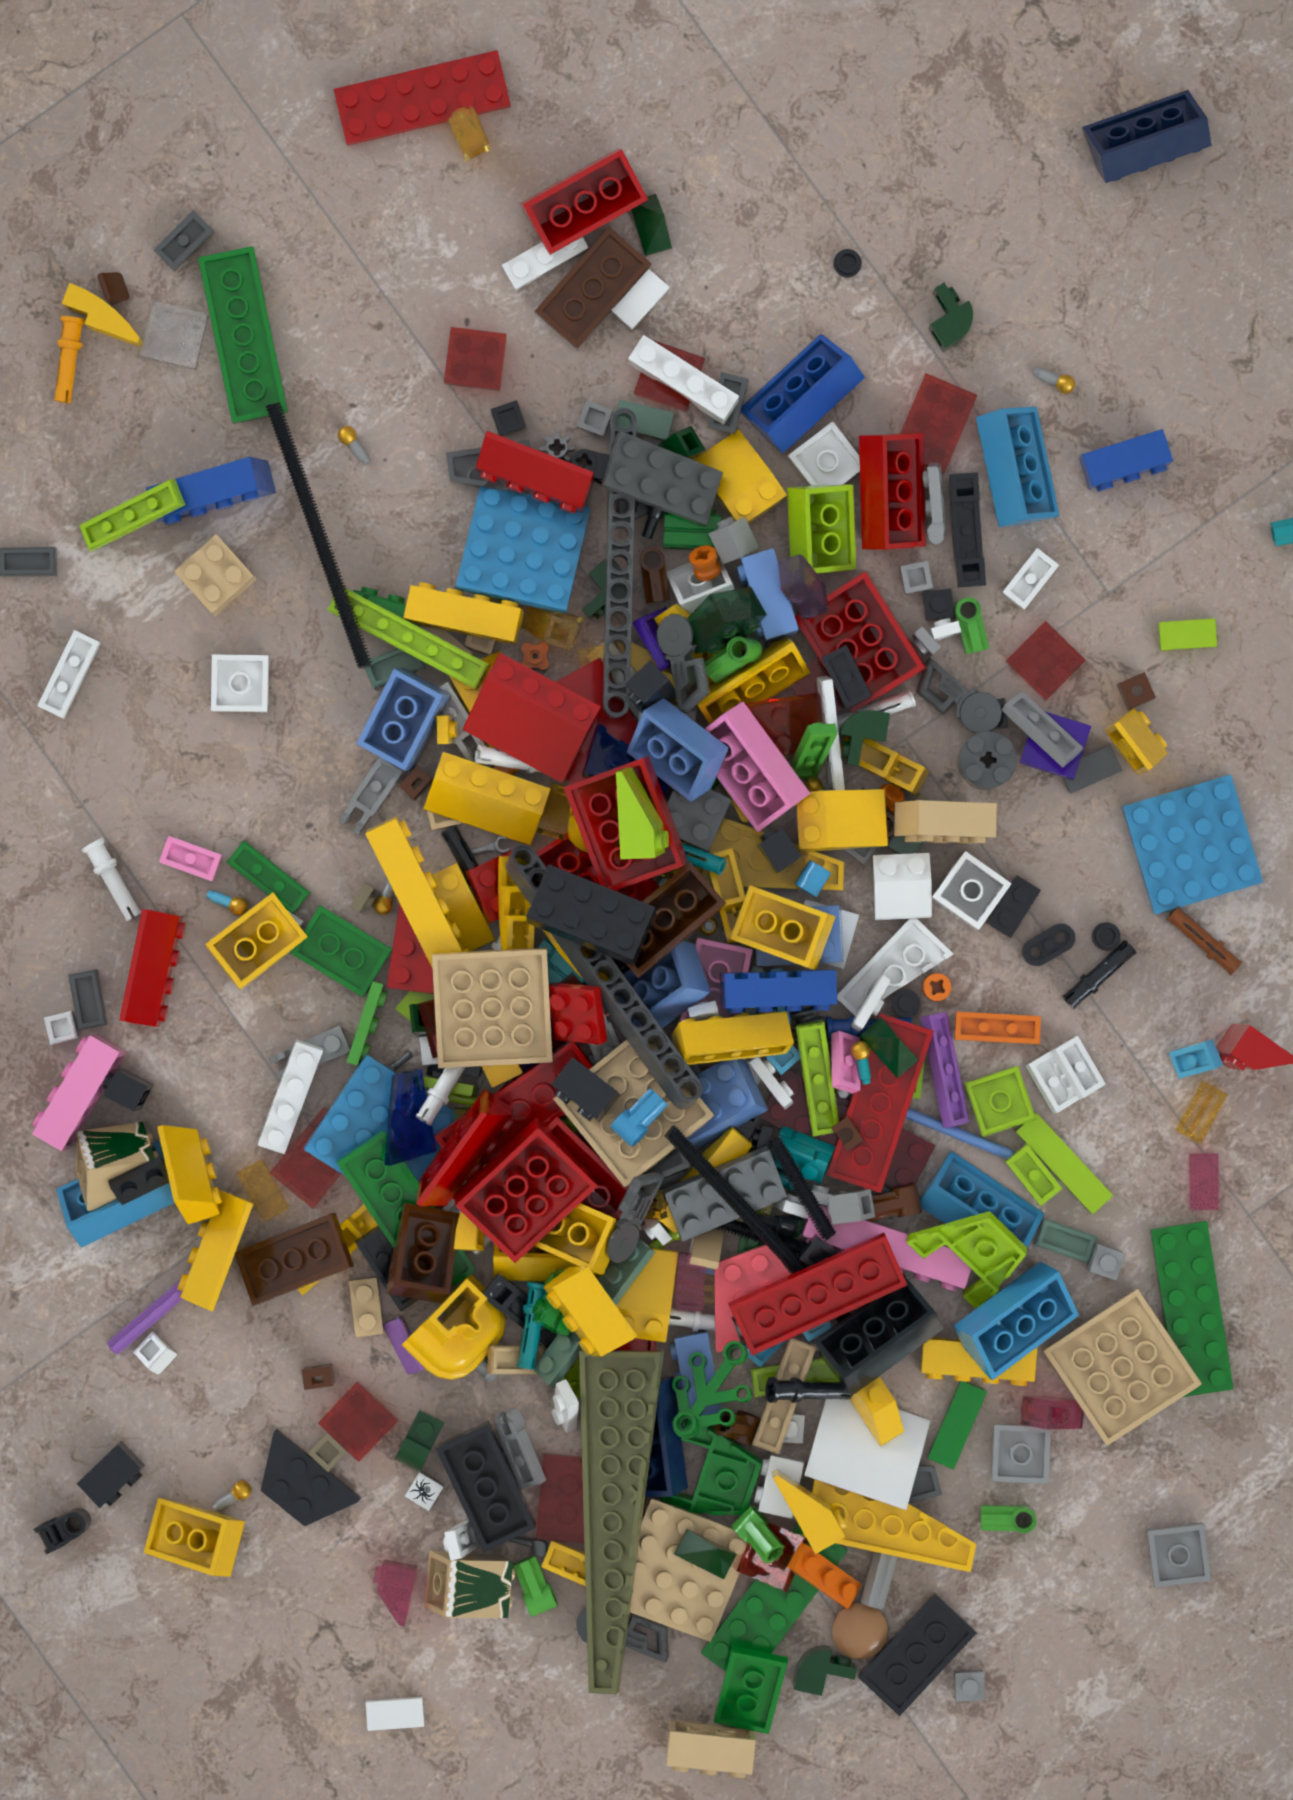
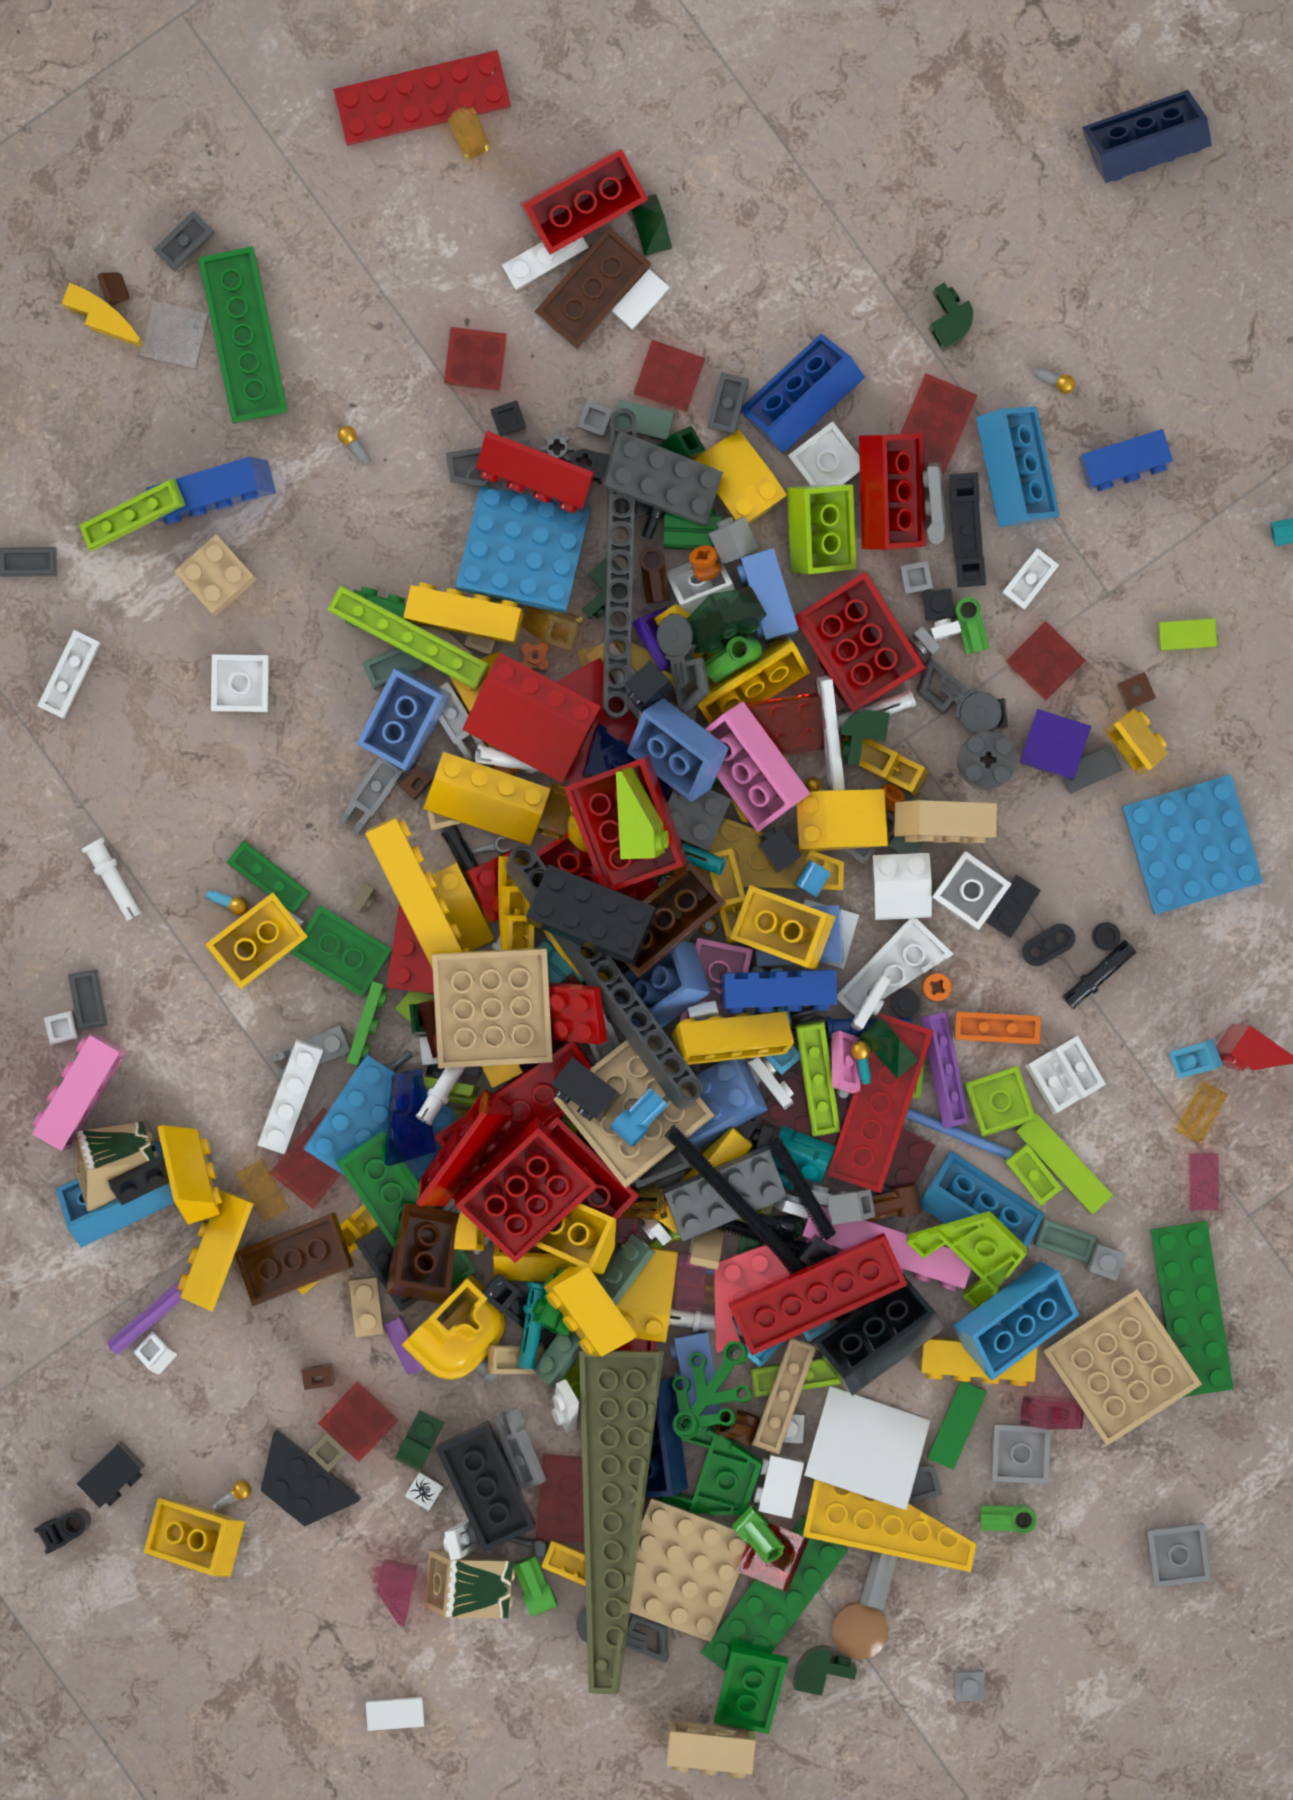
(69, 345): light orange pin -> none
(127, 1089): black brick -> none
(151, 968): red slope -> none
(190, 858): bright pink plate -> none
(317, 532): black axle -> none
(383, 903): pearl gold piece -> none
(446, 729): yellow plate -> none
(634, 1209): dark grey piece -> none
(684, 378): white arch -> none
(705, 1553): dark green slope -> none
(796, 1390): black pin -> none
(802, 586): brick -> none
(813, 749): bright green plate -> none
(814, 1516): yellow slope -> none
(824, 1576): orange plate -> none
(846, 676): black plate -> none
(847, 263): black plate -> none
(847, 1133): reddish brown piece -> none
(878, 1411): yellow slope -> none
(917, 1654): black plate -> none
(1042, 729): light grey plate -> none
(1230, 962): dark orange pin -> none

